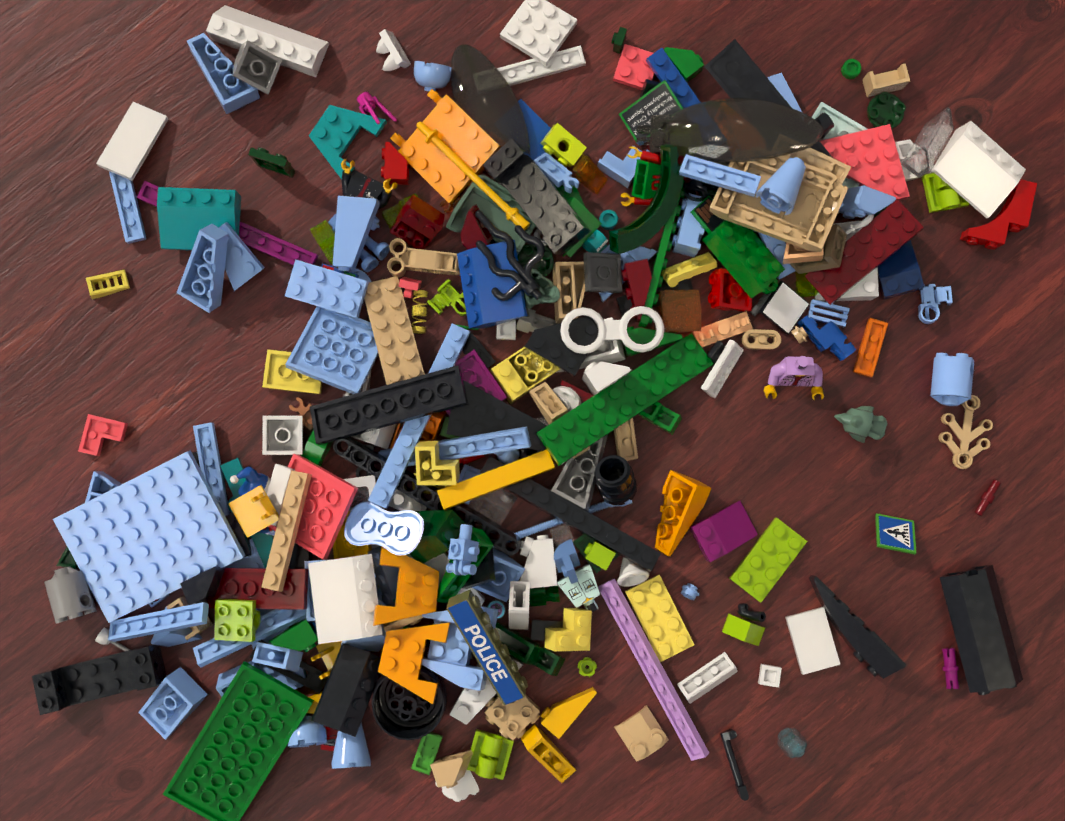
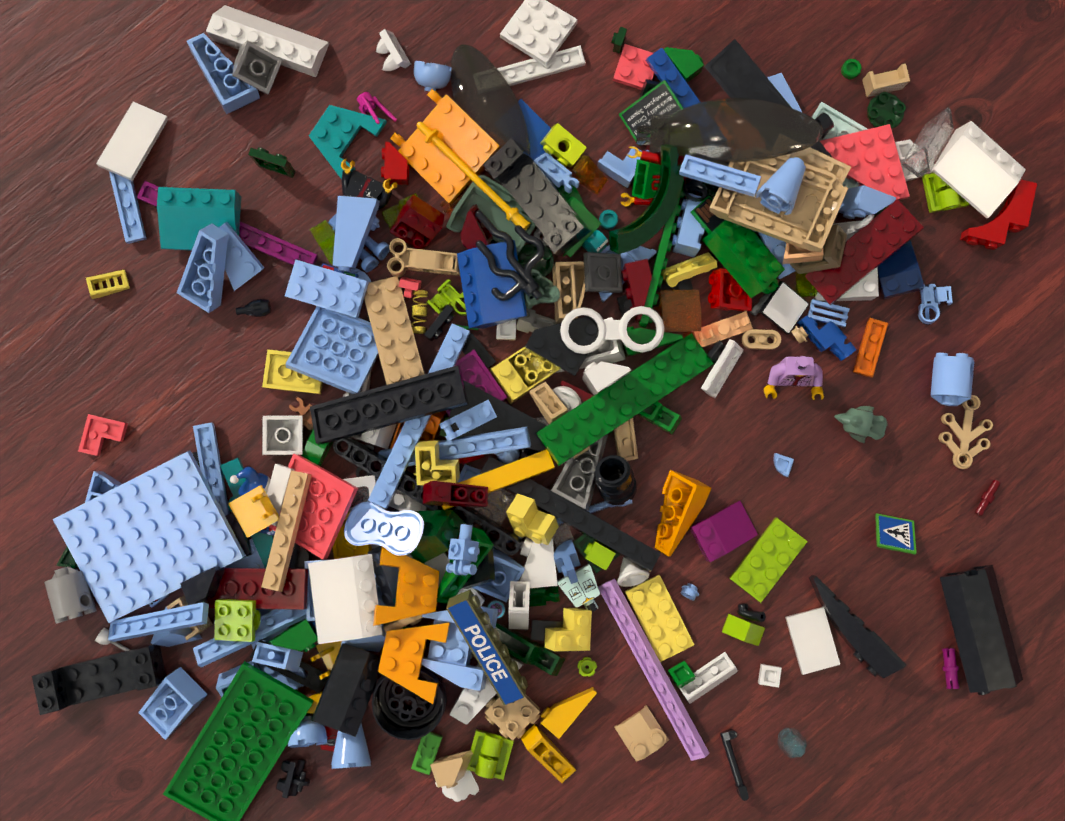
(255, 308): none -> black piece
(295, 778): none -> black hips
(435, 329): none -> black plate
(454, 494): none -> dark red slope
(468, 420): none -> light blue plate
(530, 522): none -> light yellow brick
(681, 674): none -> green plate
(783, 464): none -> light blue tile

